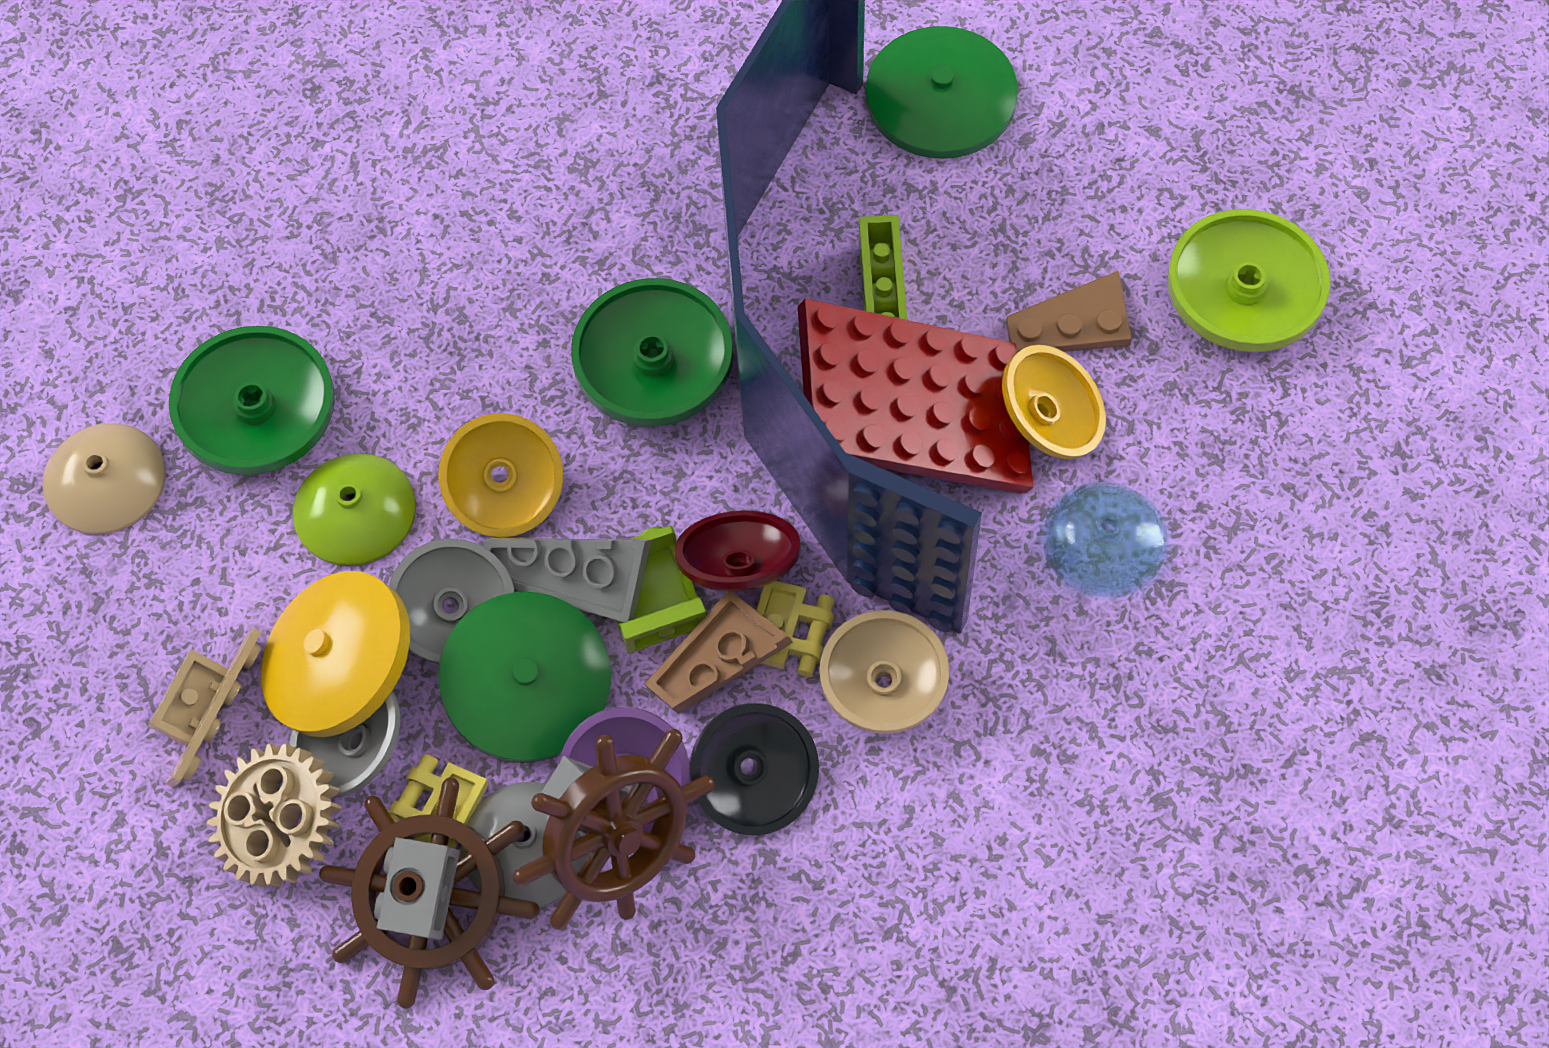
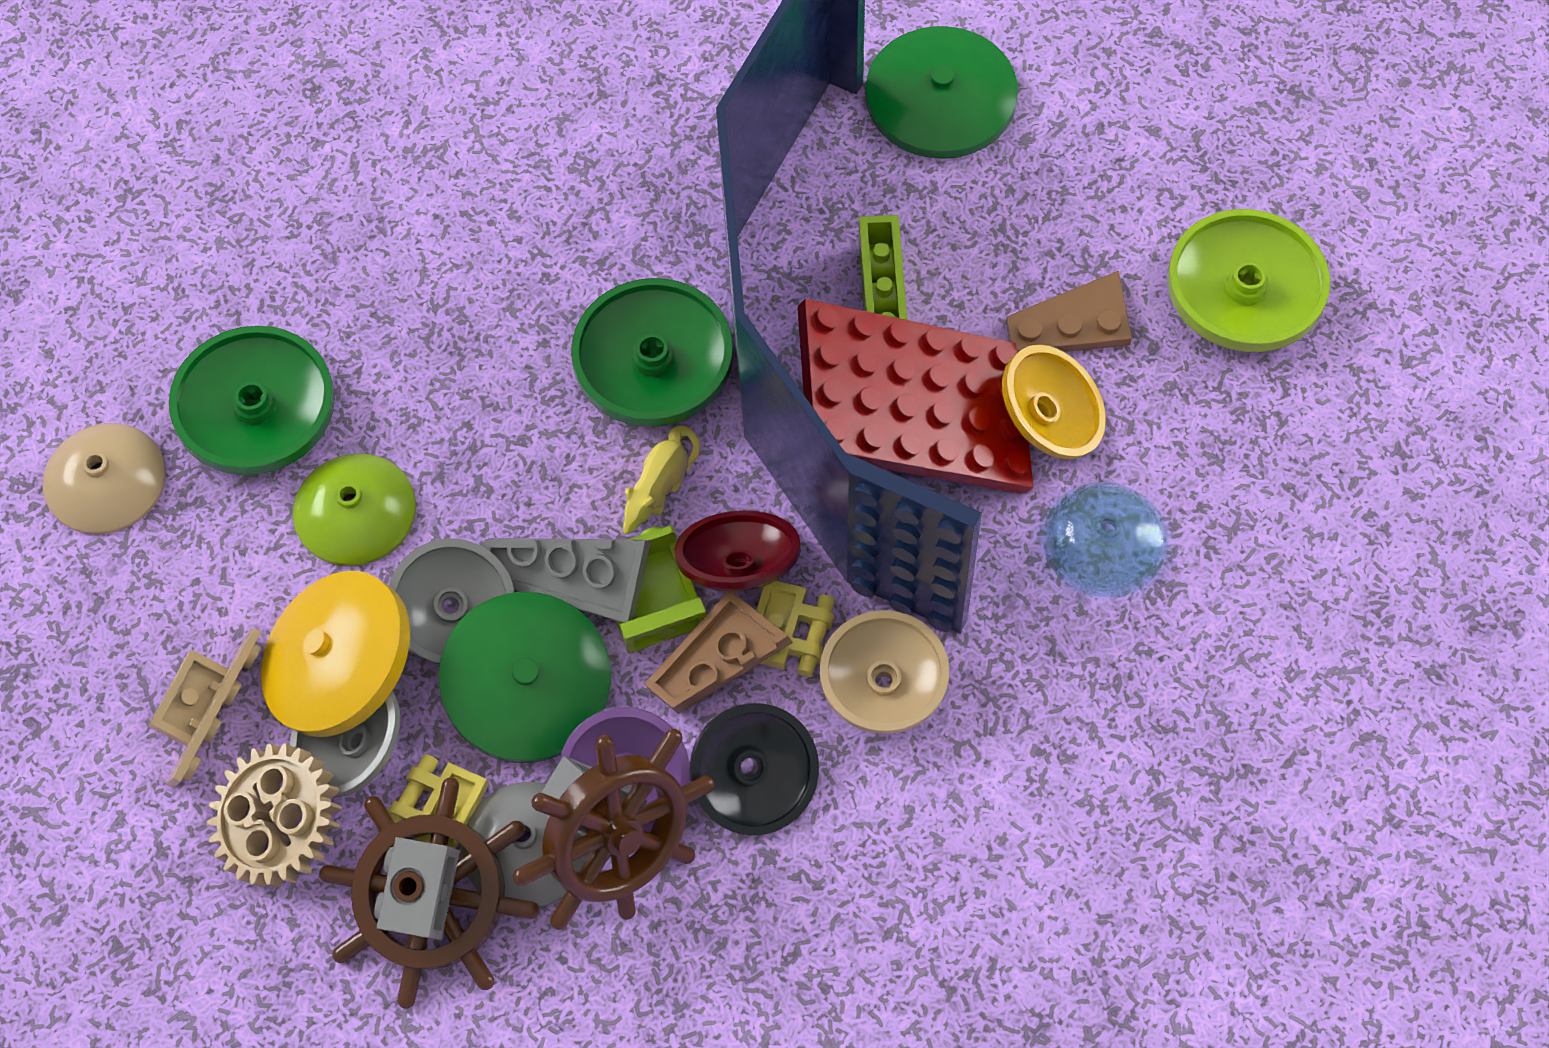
(531, 481): yellow dish -> none
(661, 474): none -> light yellow animal

